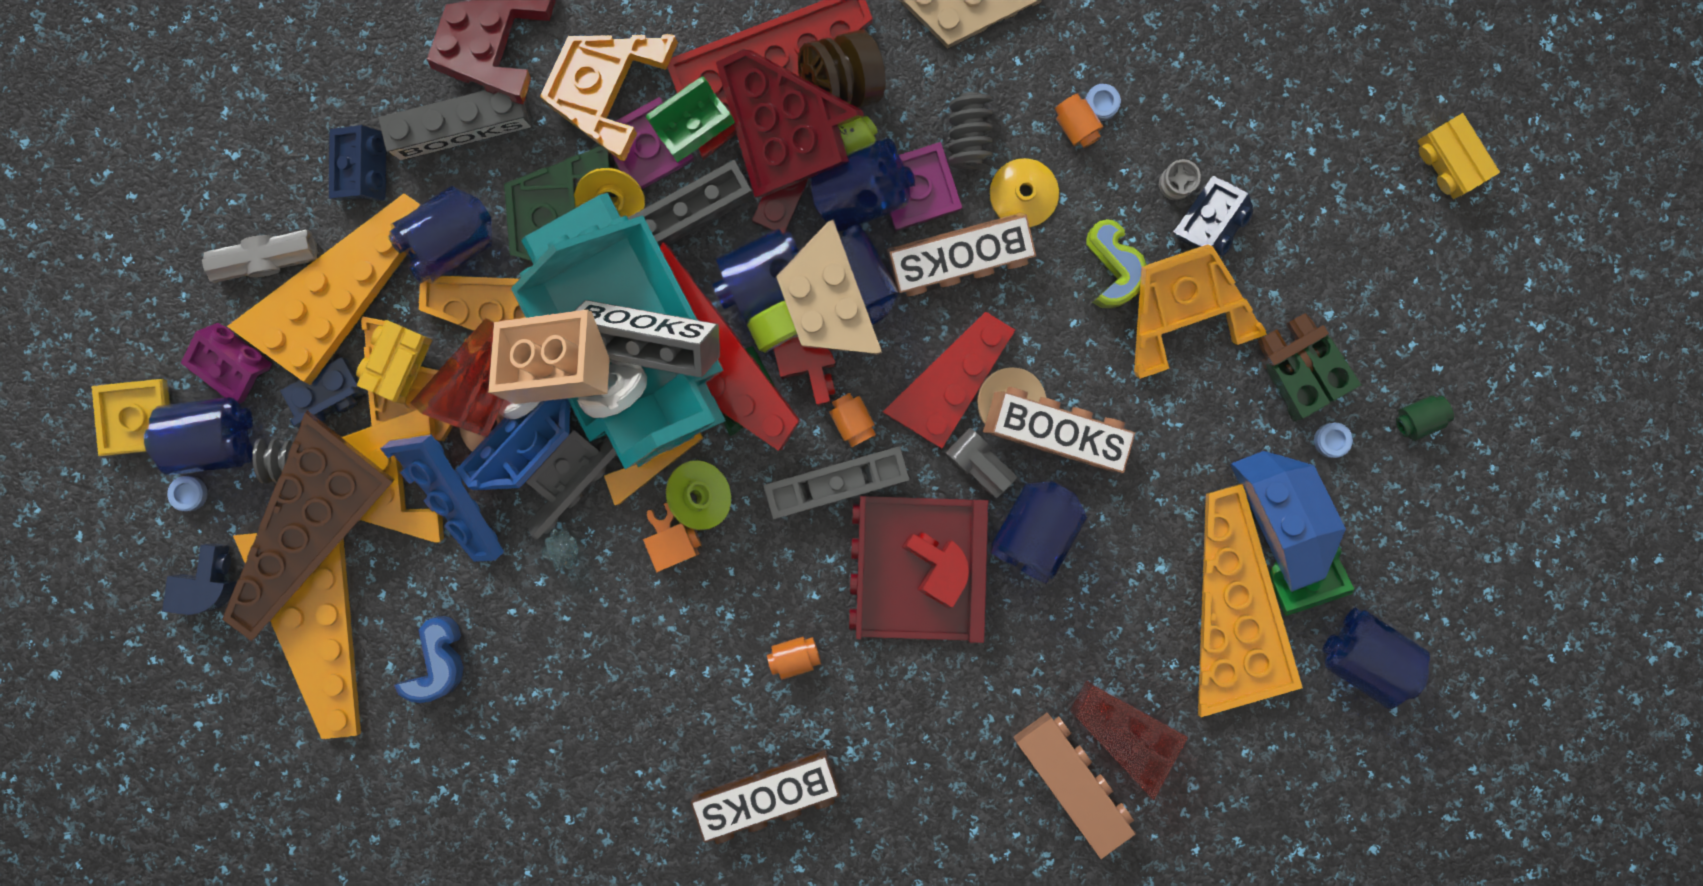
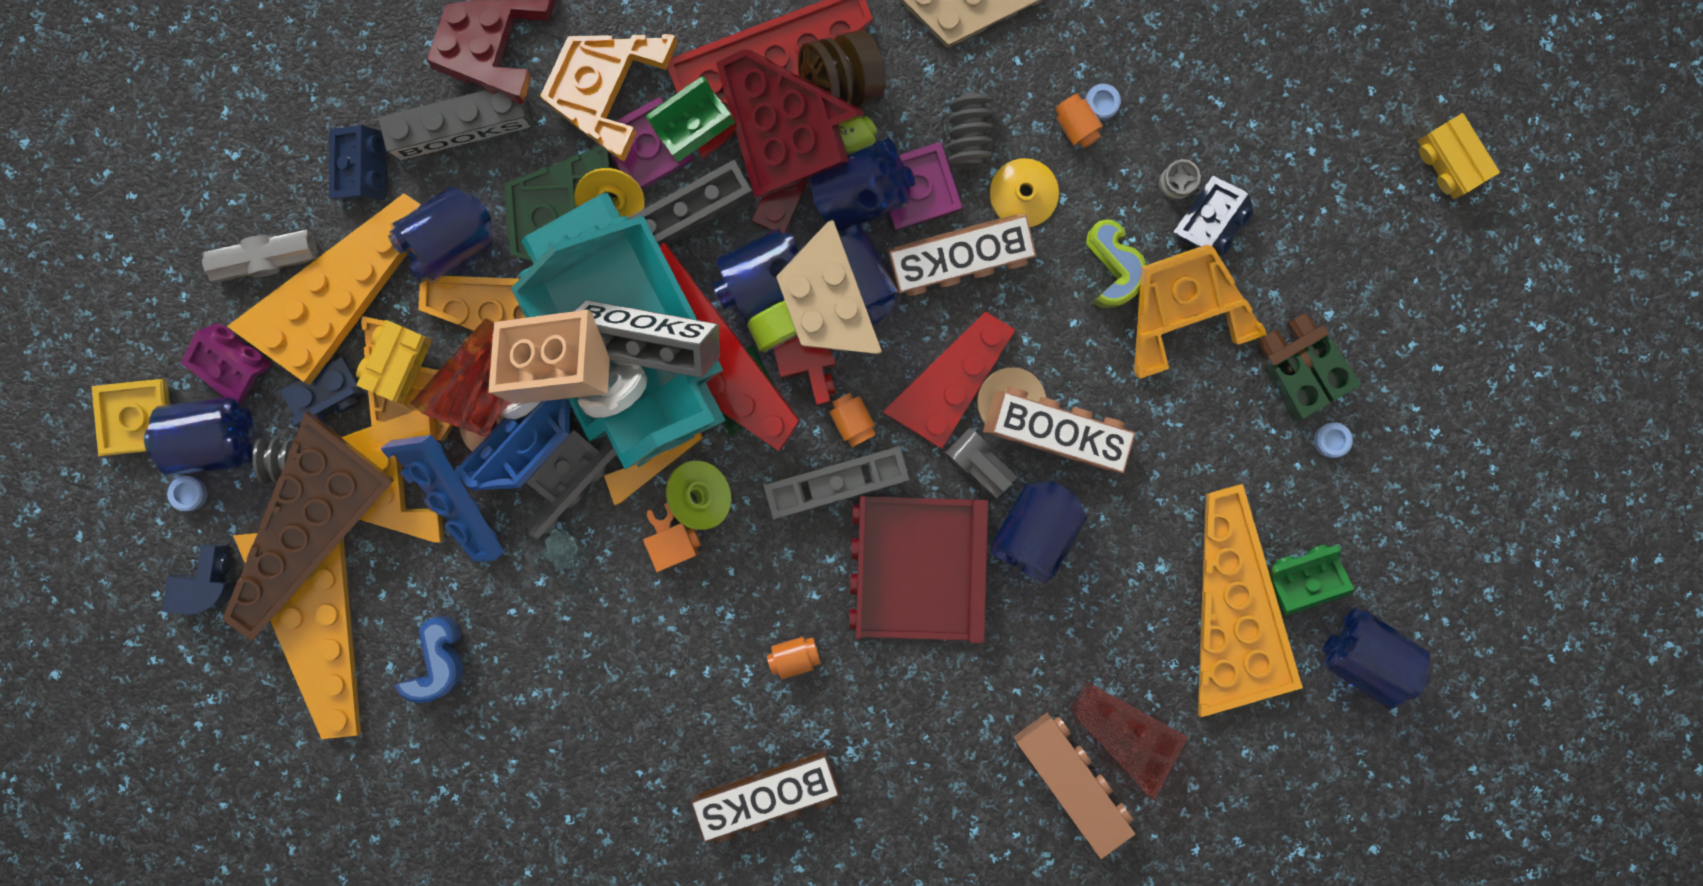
(948, 570): red brick -> none
(1292, 514): blue wedge -> none
(1424, 417): dark green brick -> none

